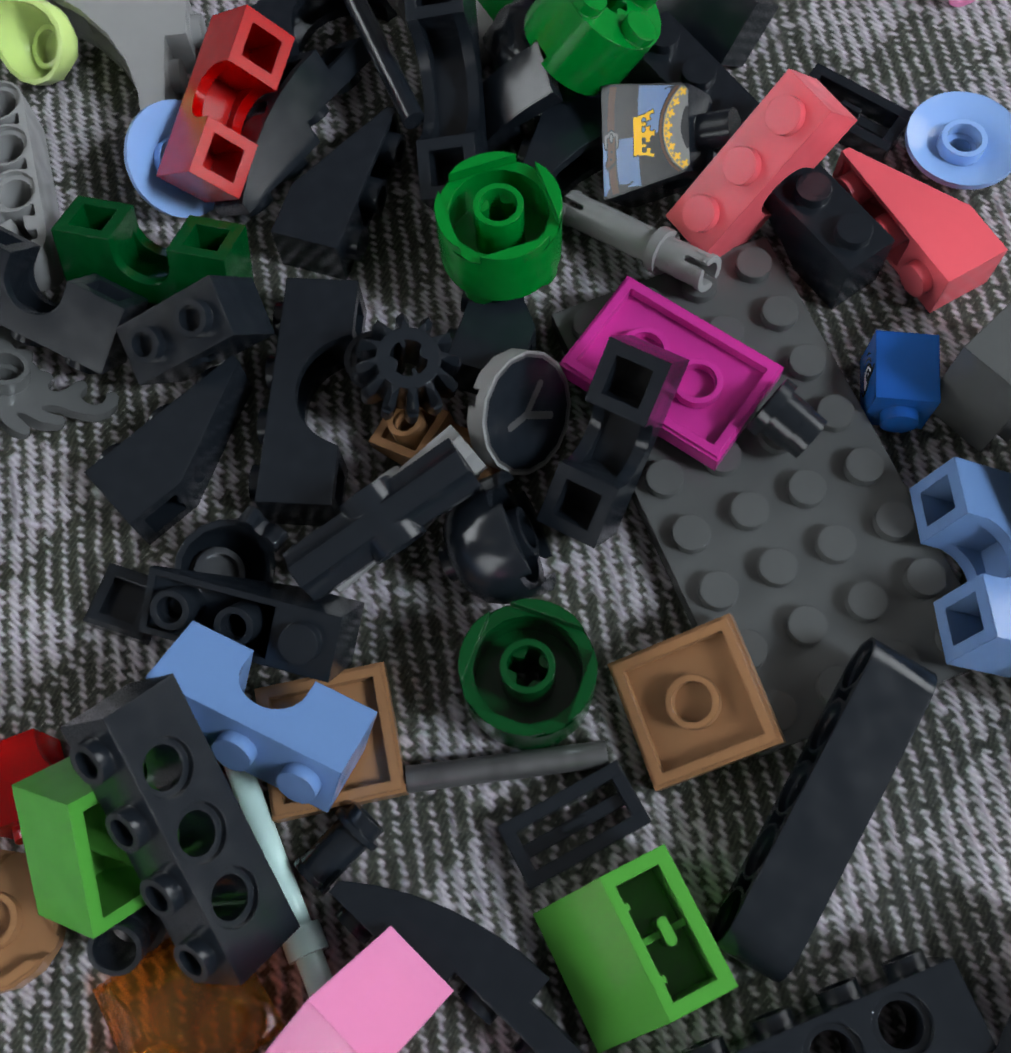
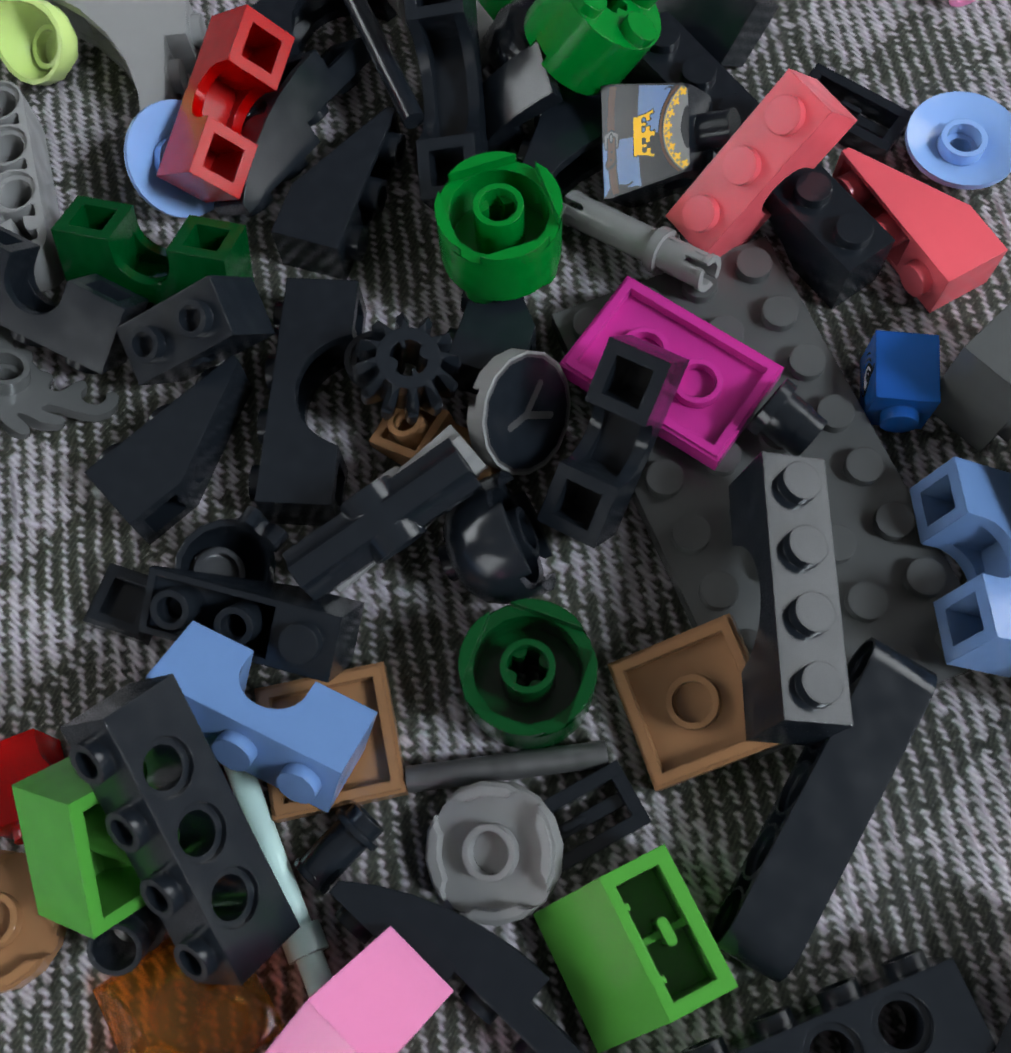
(494, 852): none -> light grey tile
(798, 665): none -> arch

